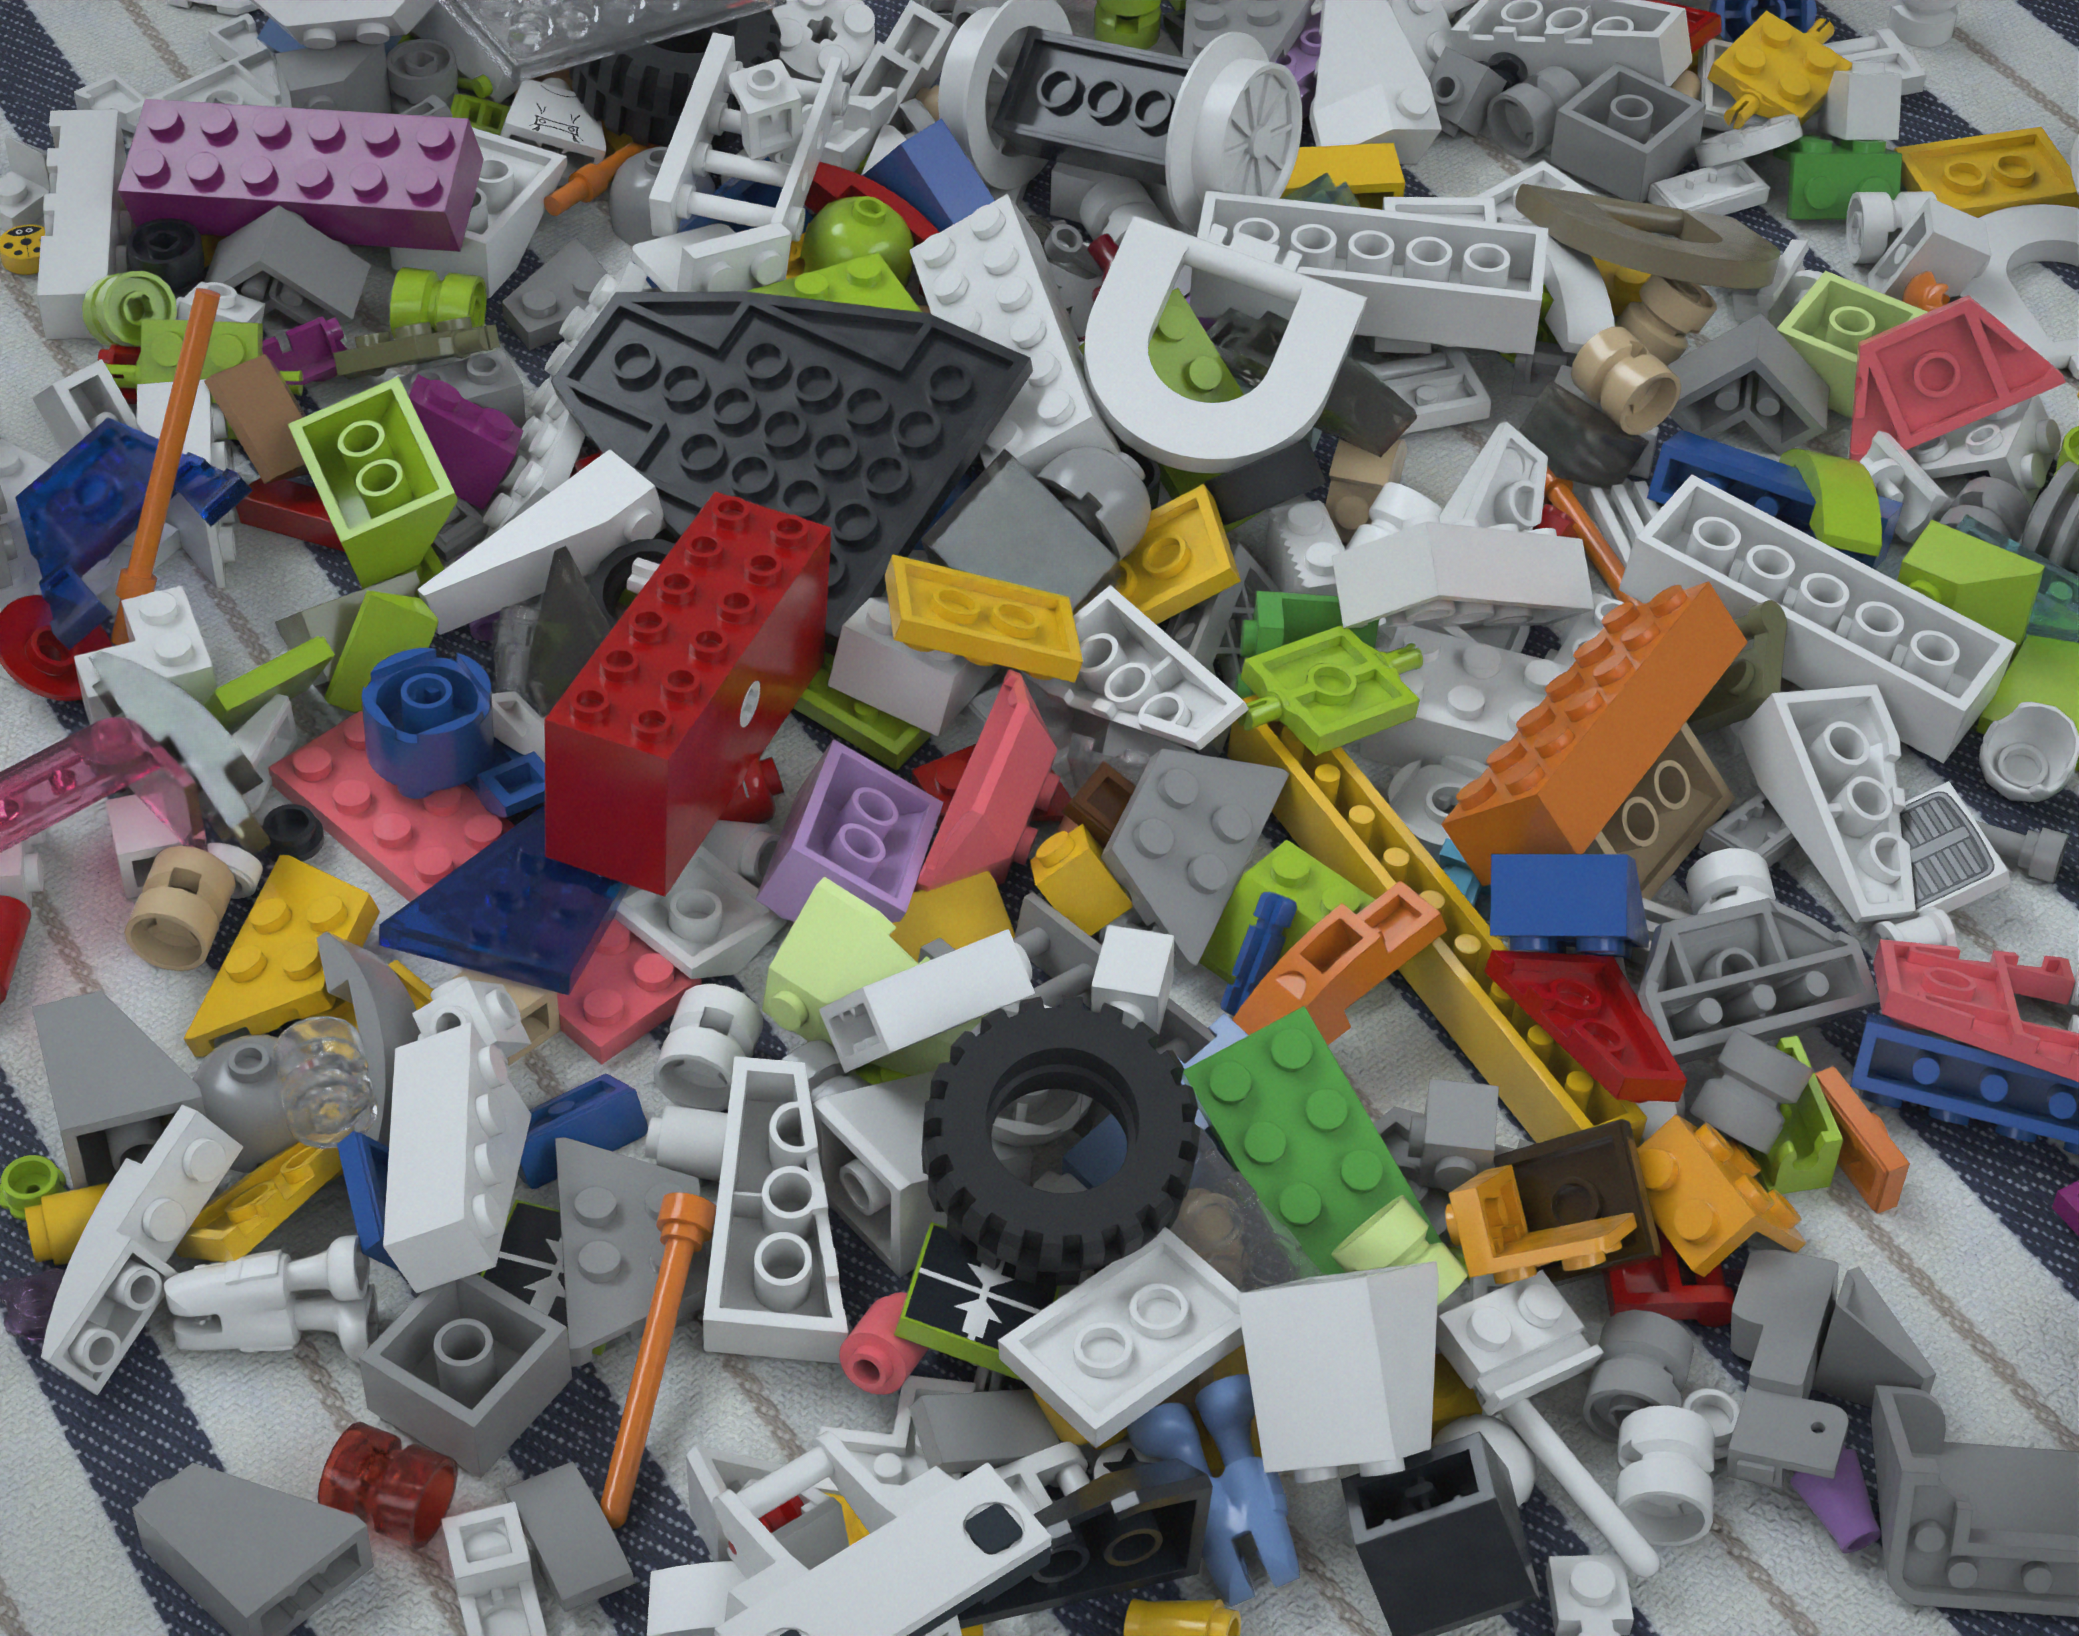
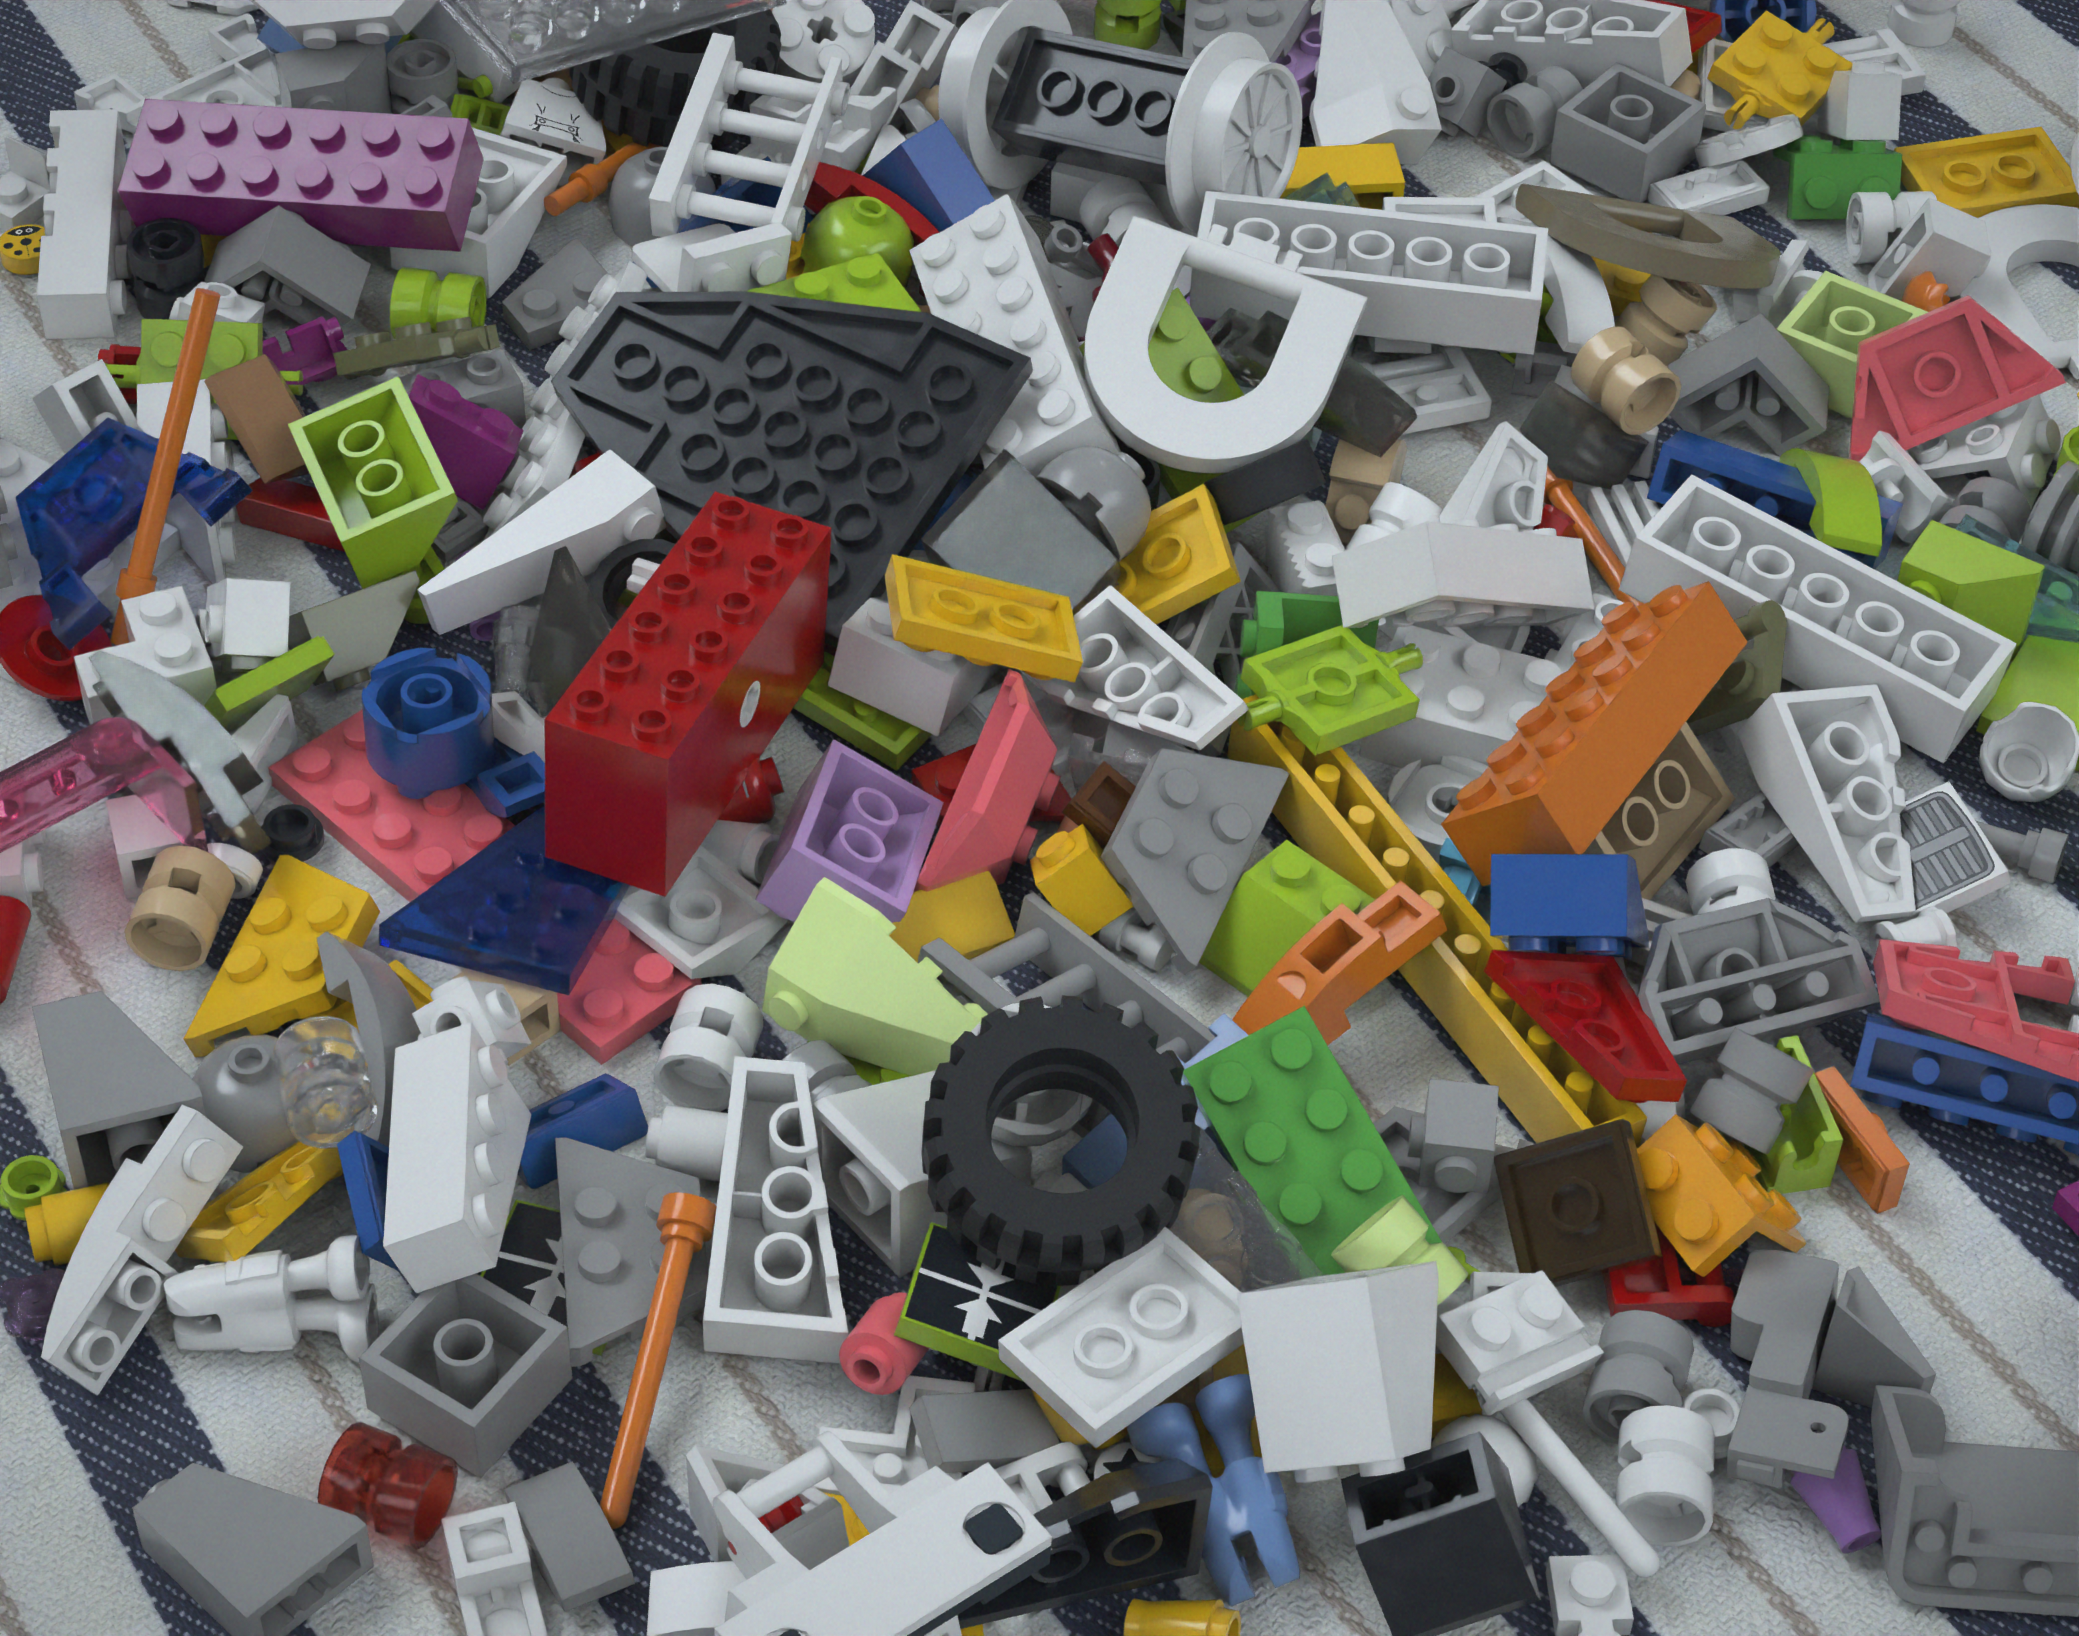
(120, 301): lime wheel -> none
(245, 623): none -> white brick
(381, 629): lime slope -> none
(767, 108): white bracket -> none
(928, 999): white slope -> none
(1134, 975): white brick -> none
(1259, 948): blue axle -> none
(1495, 1239): light orange bracket -> none

